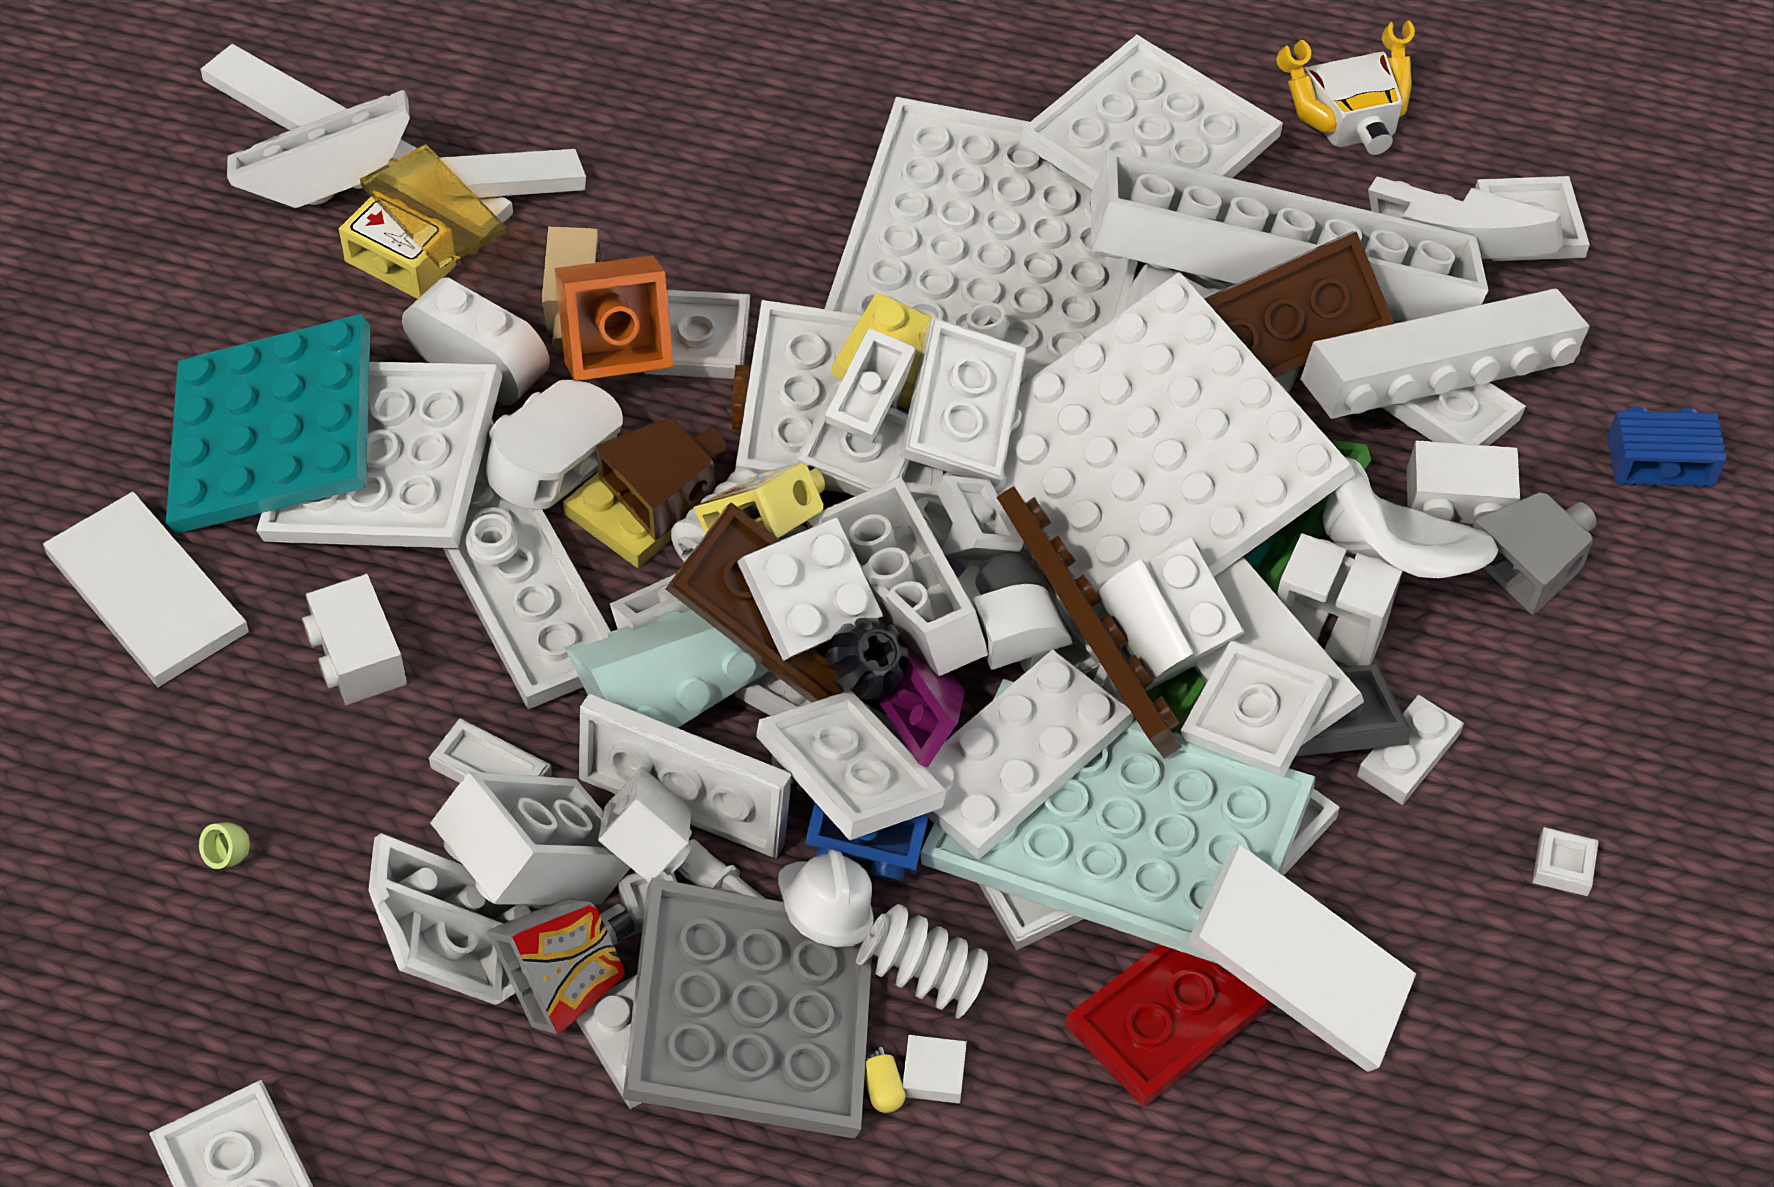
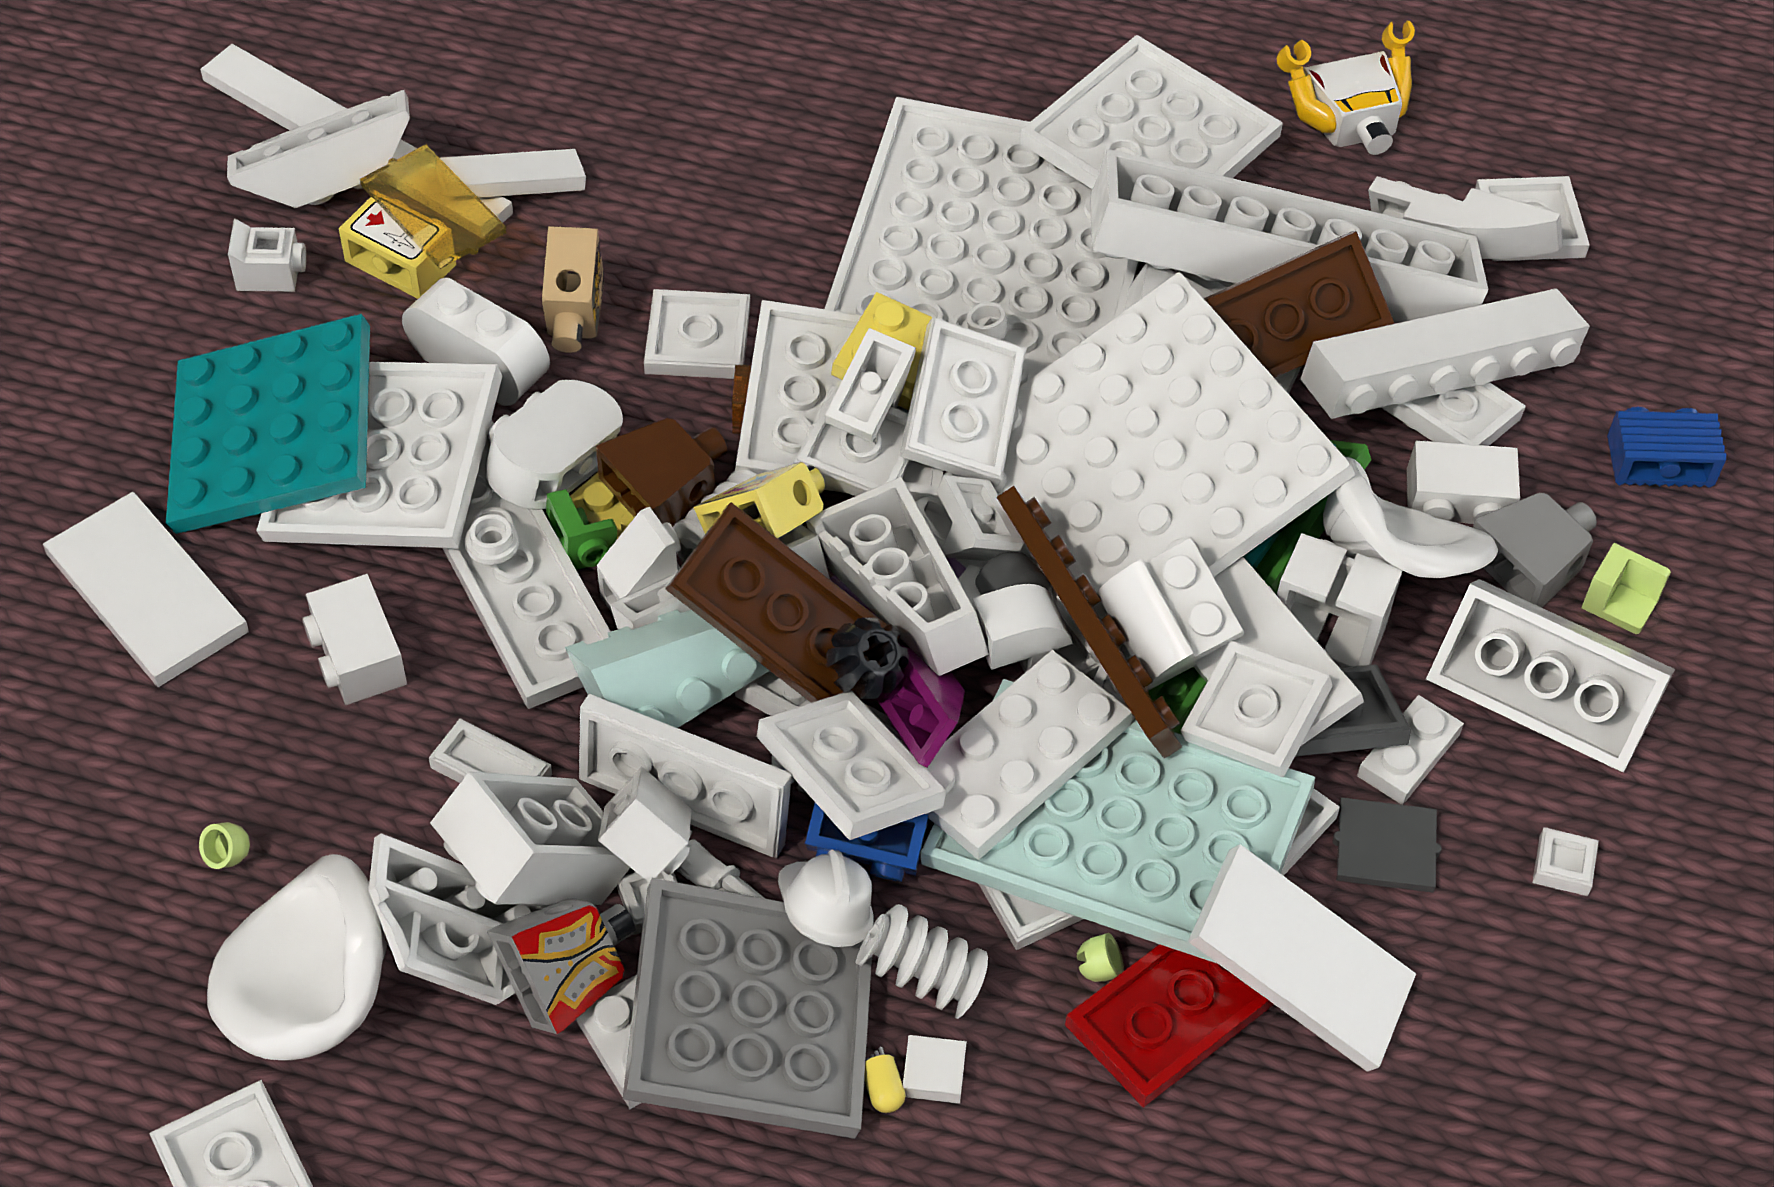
(265, 258): none -> white window
(301, 965): none -> white piece
(582, 541): none -> bright green bracket
(614, 317): orange brick -> none
(638, 557): none -> white slope
(808, 587): white plate -> none
(1101, 958): none -> yellowish green hinge
(1387, 845): none -> dark grey piece
(1550, 674): none -> white slope
(1626, 589): none -> yellowish green panel

